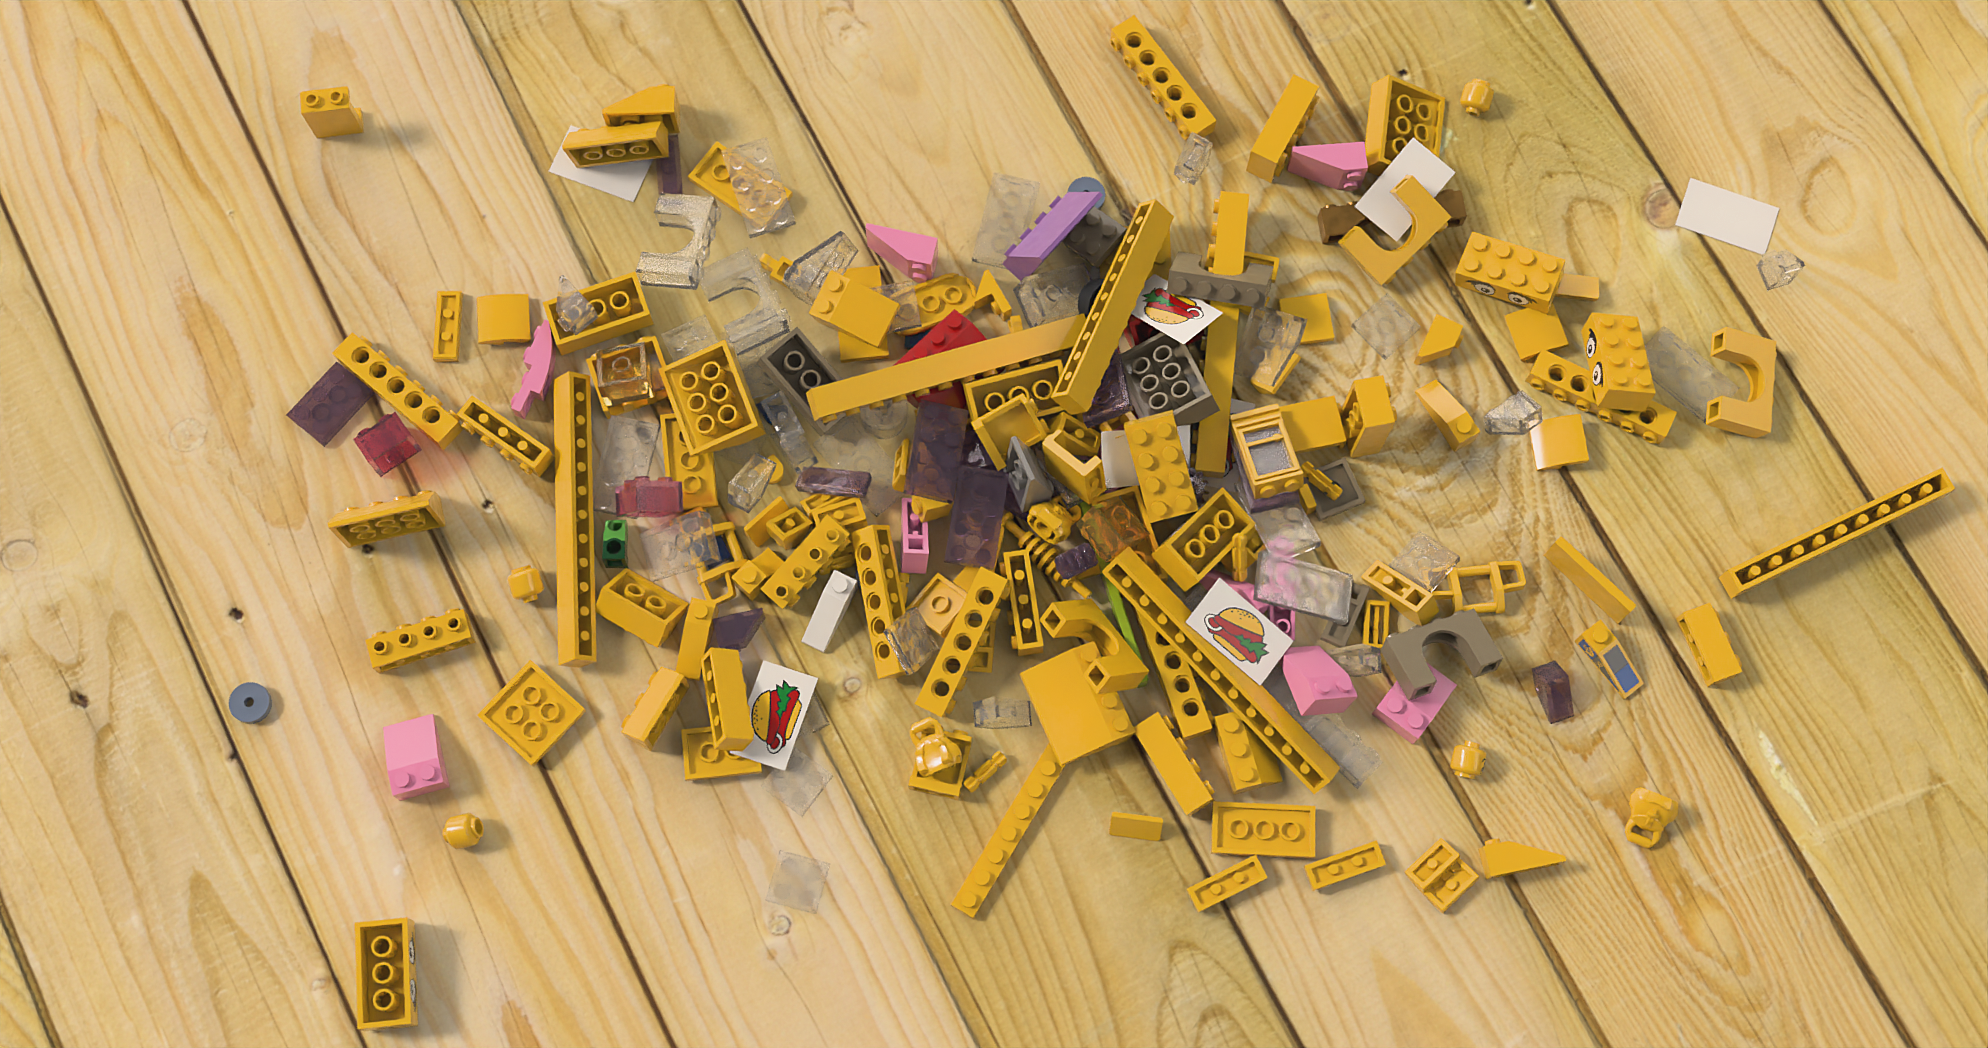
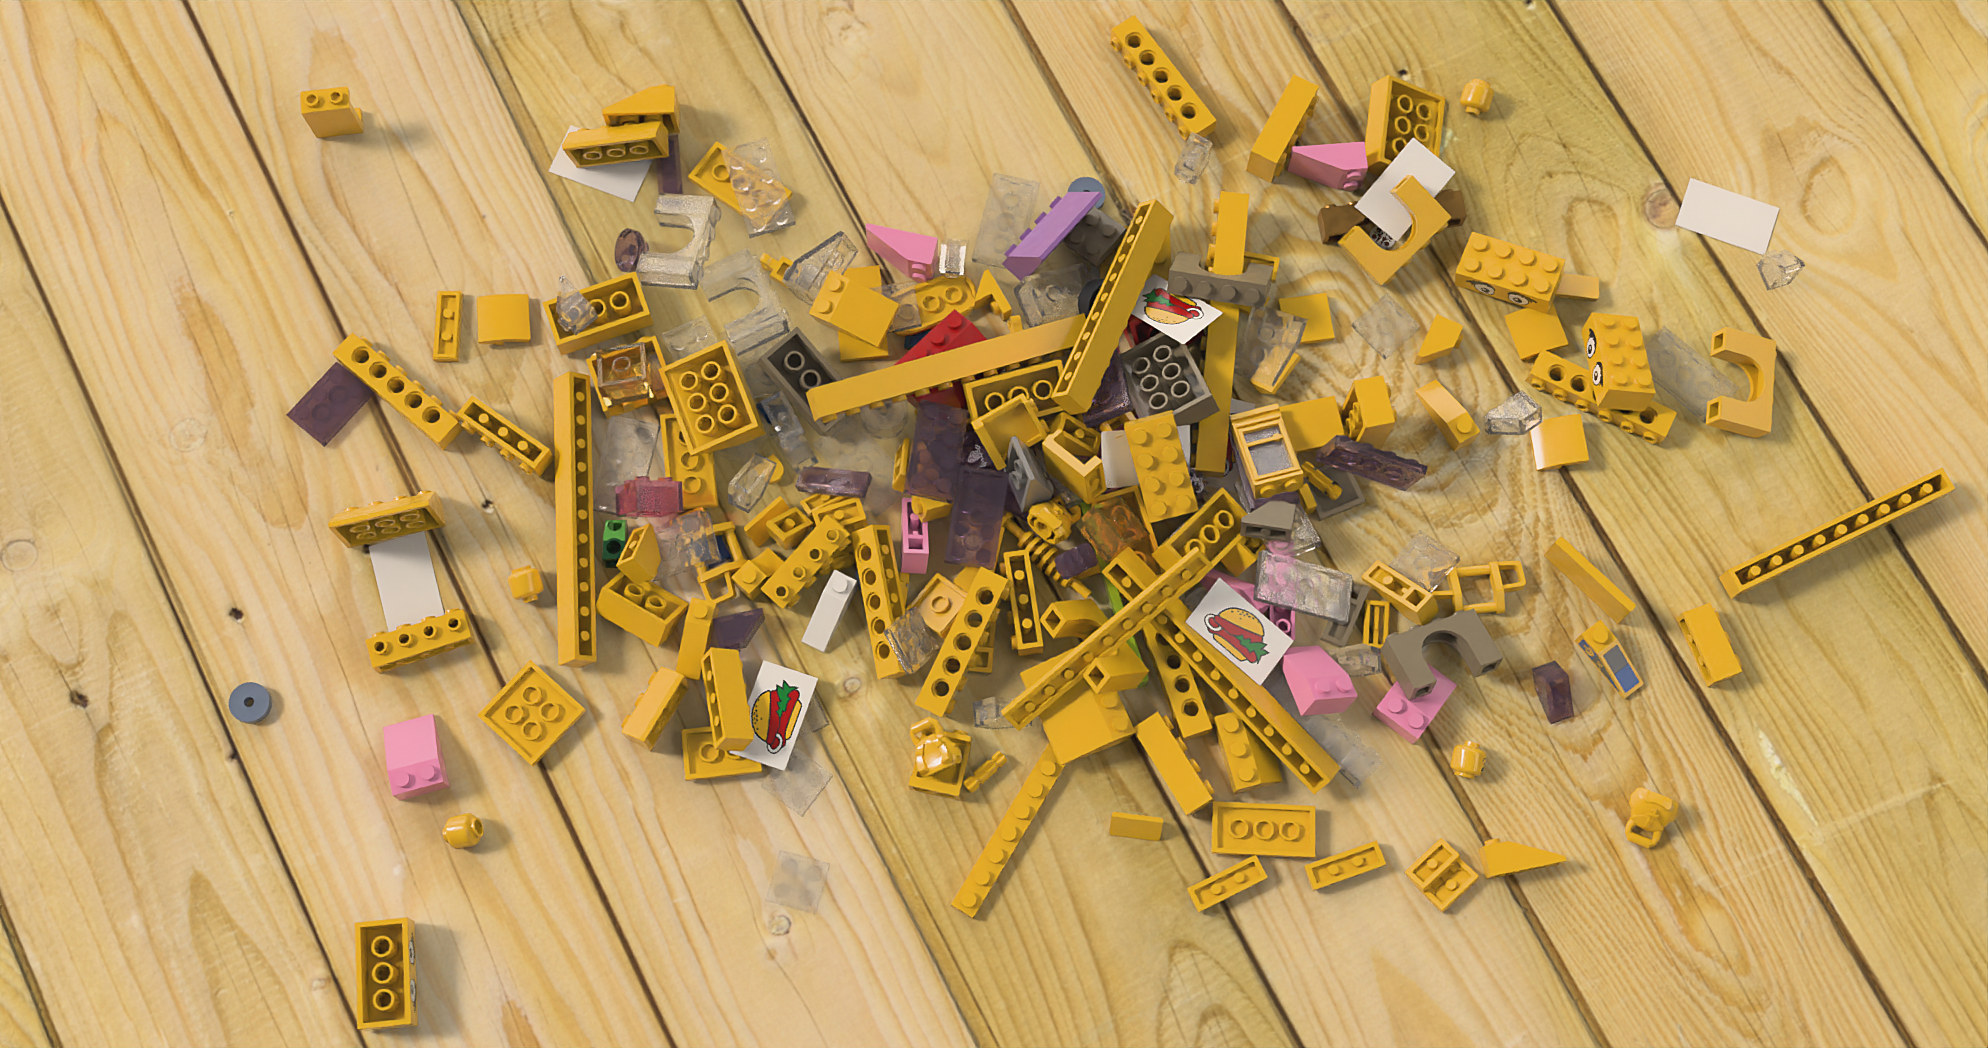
(387, 444): clear pink brick -> none
(406, 580): none -> white sticker
(541, 364): bright pink slope -> none
(628, 249): none -> piece
(641, 555): none -> yellow slope
(953, 257): none -> clear slope
(1107, 638): none -> yellow plate
(1239, 557): yellow axle -> none
(1270, 522): none -> dark tan slope
(1371, 463): none -> plate
(1381, 238): none -> sticker

